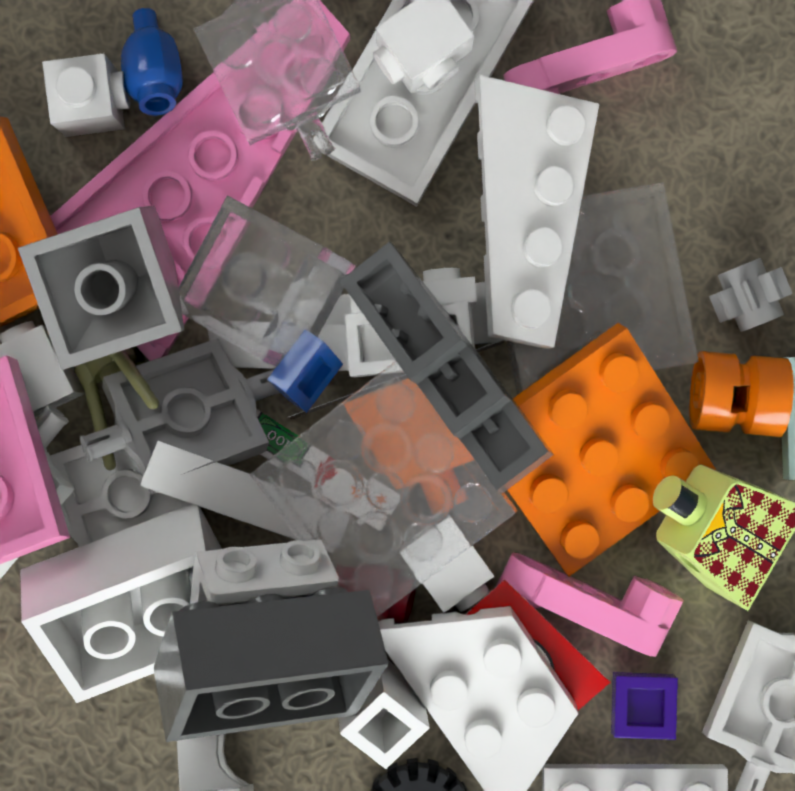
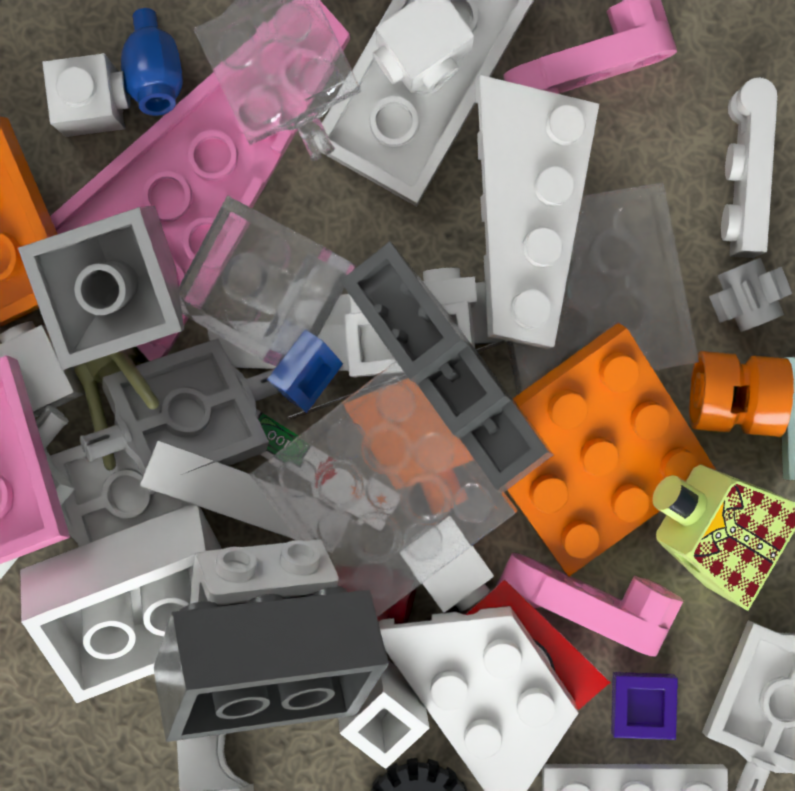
(751, 168): none -> white plate

